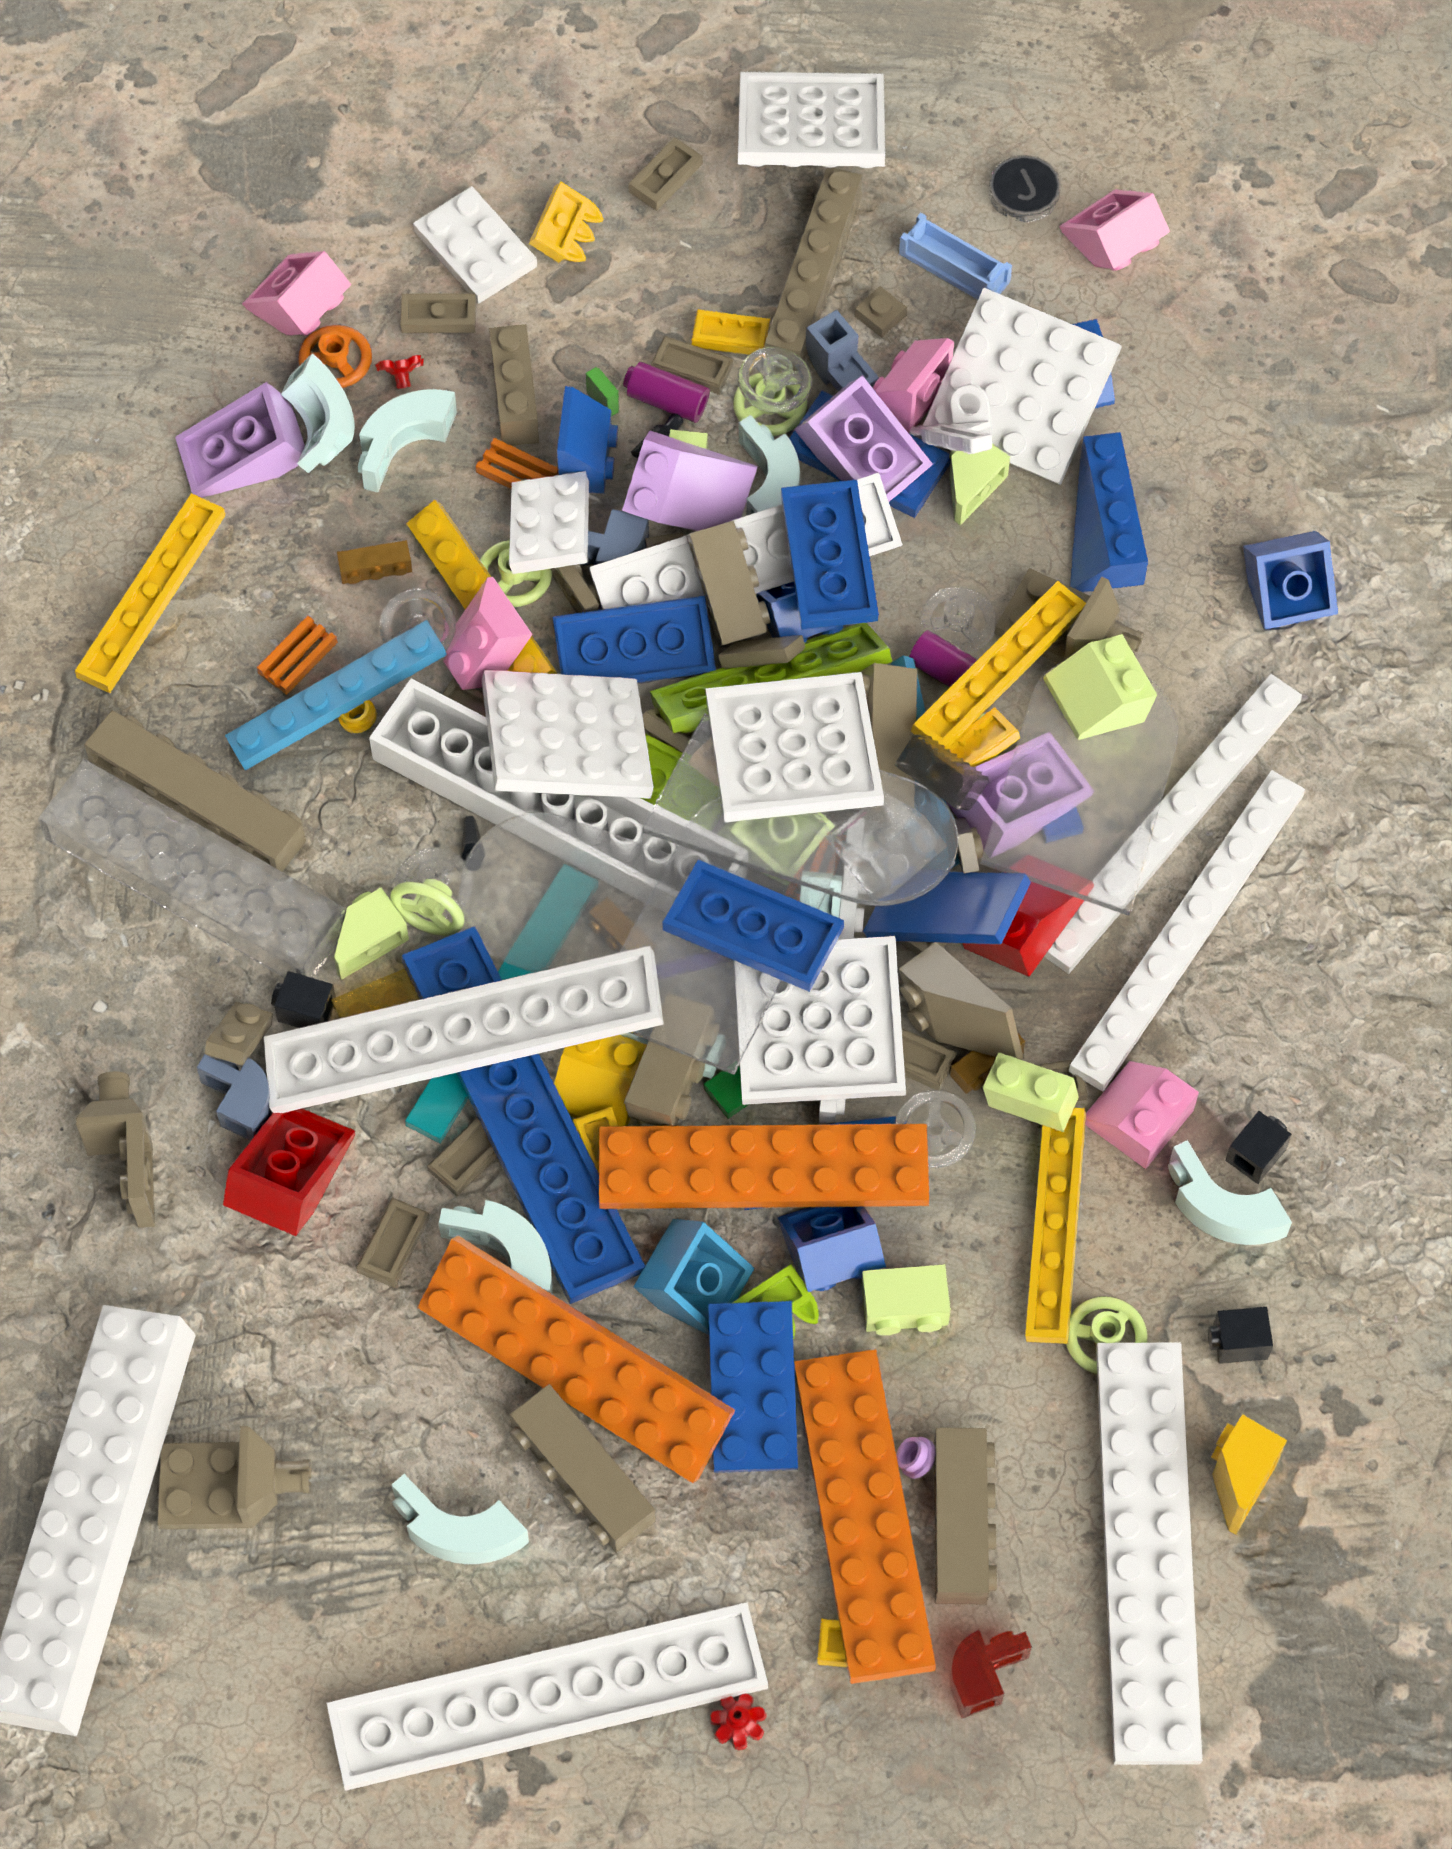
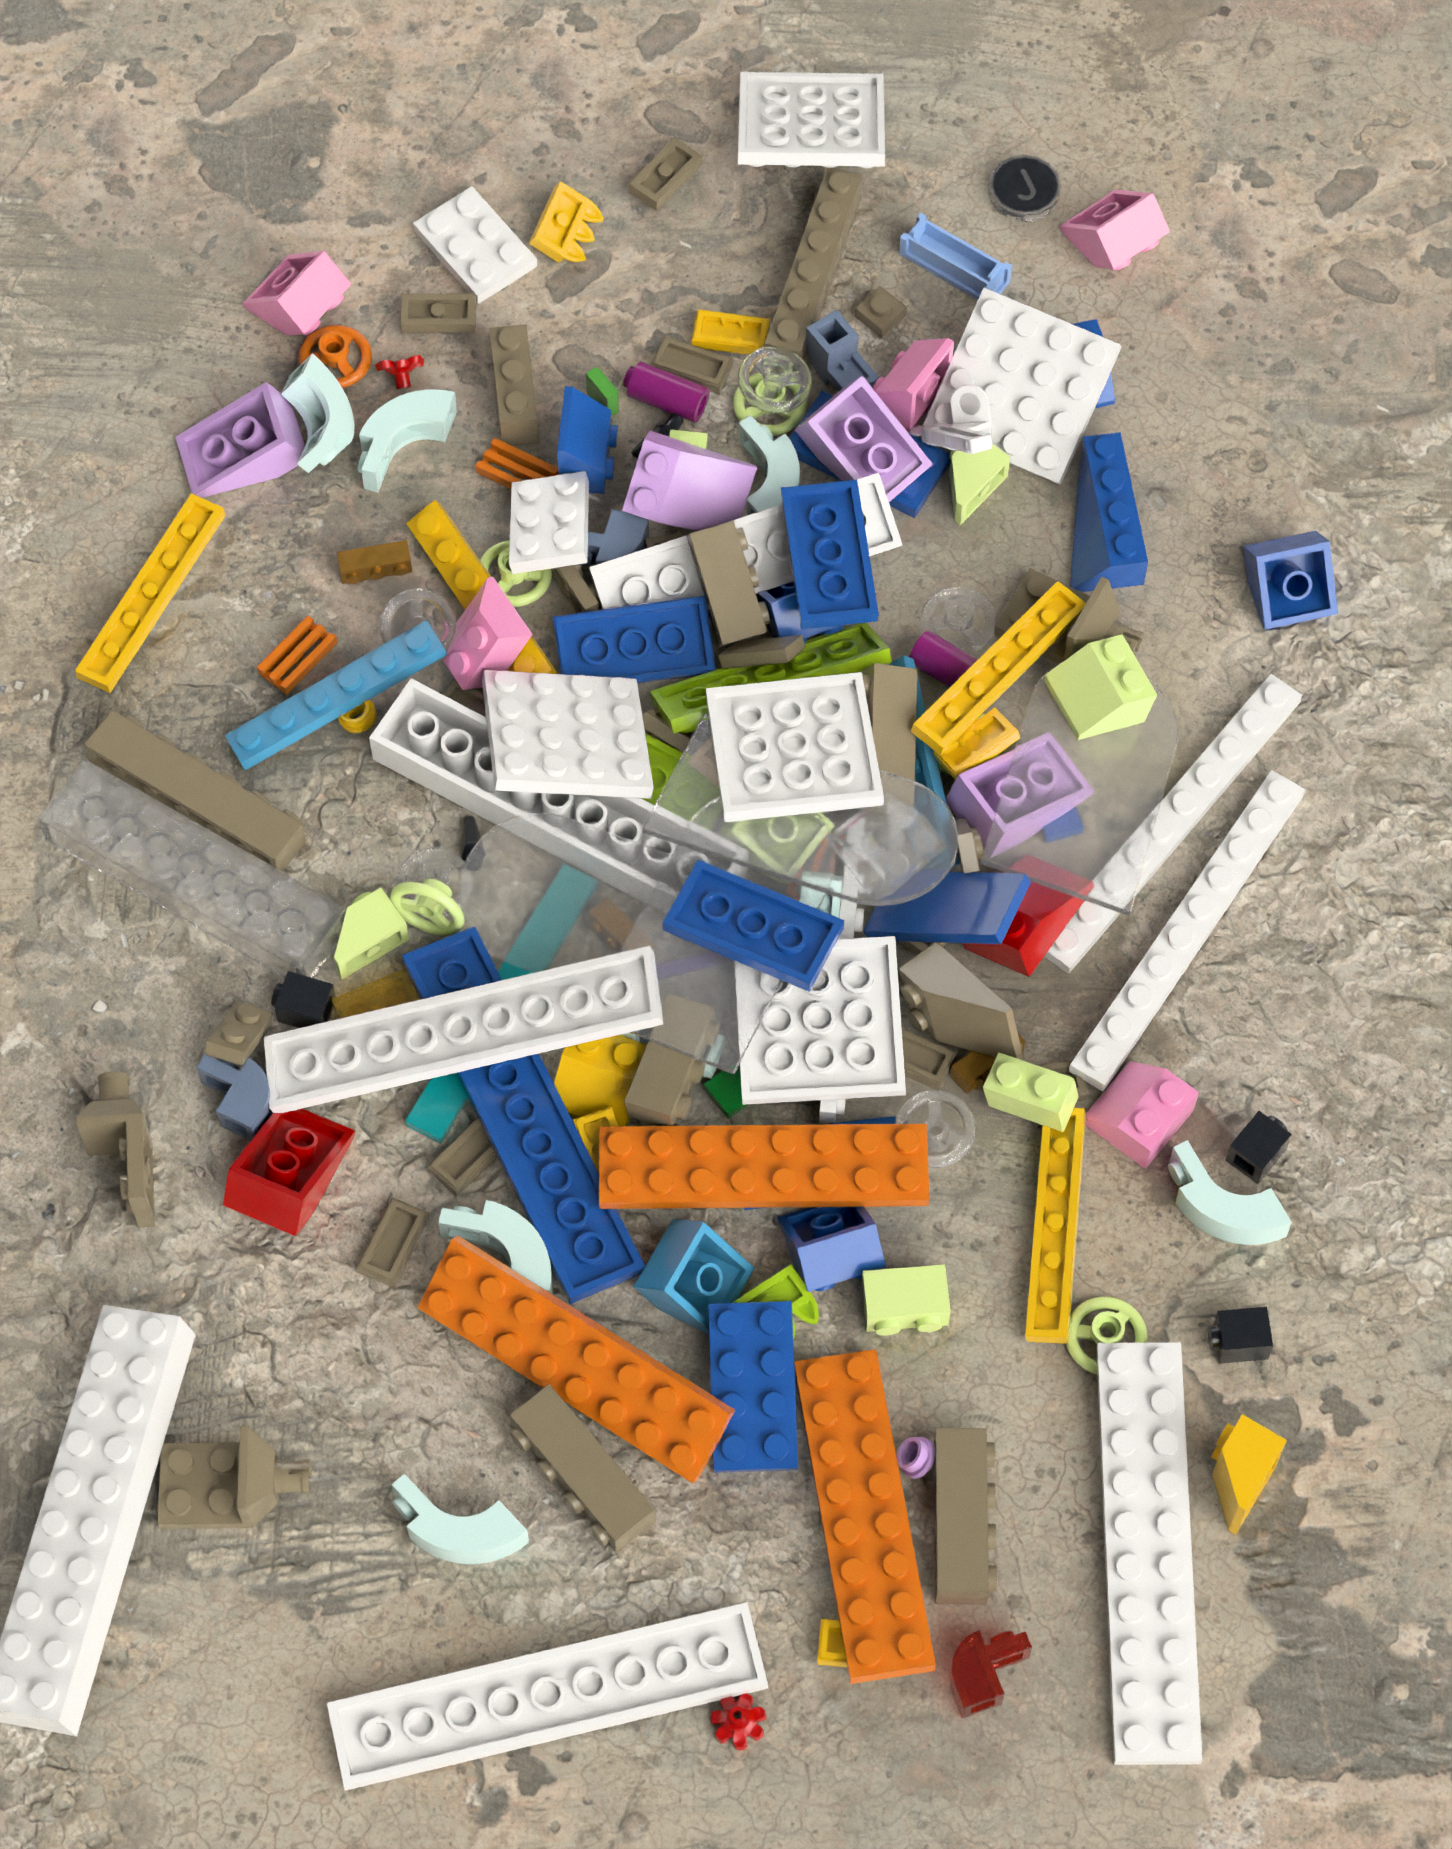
(942, 772): clear smoke brick -> none

